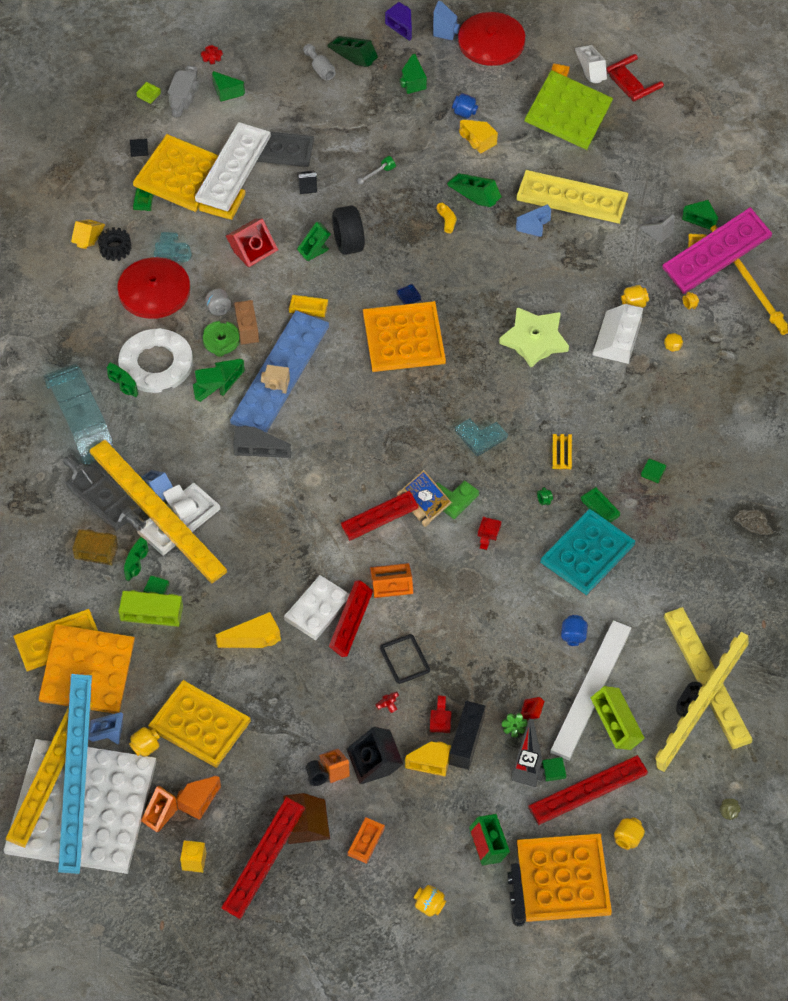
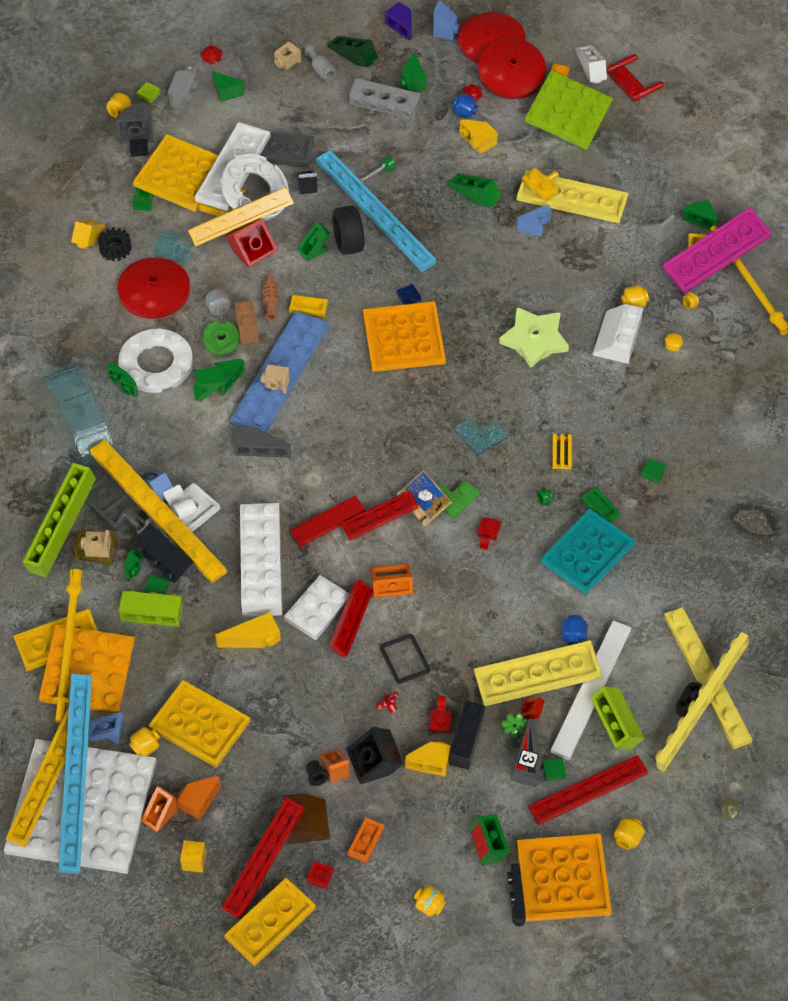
(59, 520): none -> lime brick
(73, 589): none -> yellow bar
(96, 544): none -> tan brick
(117, 104): none -> yellow head
(135, 123): none -> flat silver slope
(161, 553): none -> black brick
(240, 216): none -> yellow tile
(250, 164): none -> white plate
(260, 559): none -> white brick
(270, 297): none -> nougat hinge
(270, 922): none -> yellow plate
(287, 56): none -> tan brick
(320, 875): none -> red plate
(326, 521): none -> red tile
(376, 211): none -> medium azure plate
(385, 99): none -> light grey brick
(448, 215): yellow arm -> none
(472, 91): none -> red plant
(511, 68): none -> red dish
(537, 673): none -> light yellow plate
(541, 184): none -> yellow plate

